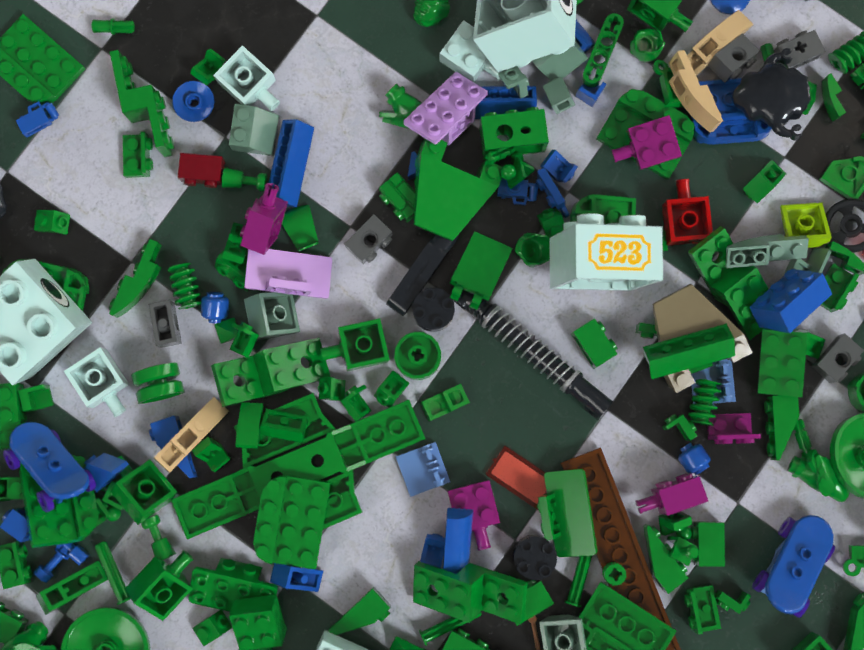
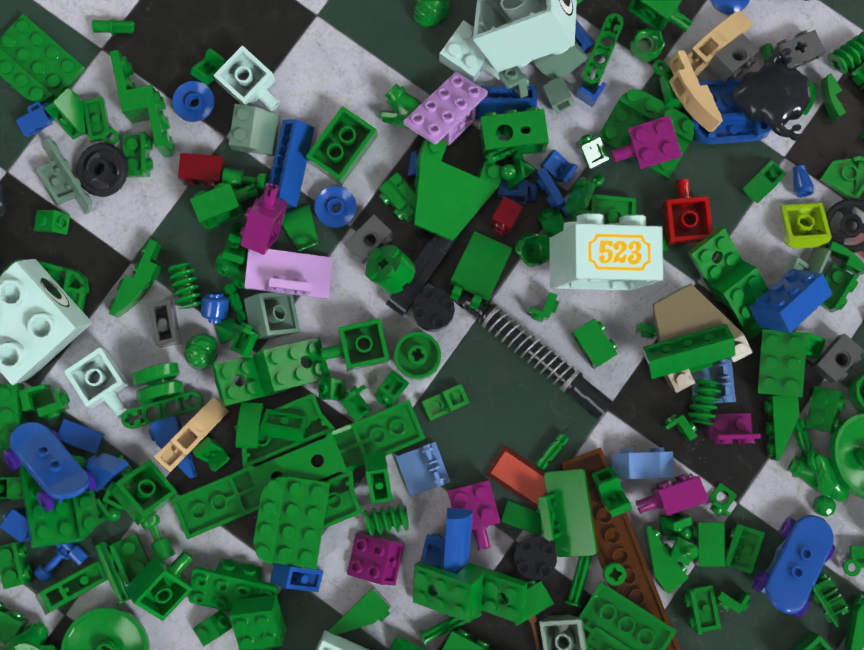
(53, 410): none -> green bracket
(59, 179): none -> sand green bracket
(68, 112): none -> green slope
(80, 436): none -> blue tile
(94, 169): none -> black wheel
(97, 121): none -> green hinge
(129, 557): none -> green bracket
(161, 407): none -> green beam
(200, 351): none -> green hair
(221, 204): none -> green brick
(235, 302): none -> green axle
(335, 196): none -> blue dish
(342, 145): none -> green brick
(375, 559): none -> magenta bracket
(377, 477): none -> green brick
(386, 520): none -> green piece
(389, 268): none -> green brick
(505, 216): none -> dark red brick
(522, 518): none -> green slope
(549, 306): none -> green bracket
(551, 451): none -> green axle
(582, 192): none -> green hinge
(592, 150): none -> bracket
(610, 491): none -> green brick
(643, 464): none -> medium blue brick
(694, 458): blue head -> none
(717, 507): none -> green bracket
(744, 548): none -> green bracket
(767, 248): sand green slope -> none
(801, 182): none -> blue cone
(824, 506): none -> green tile
(825, 409): none -> green bracket
(832, 605): none -> green hinge

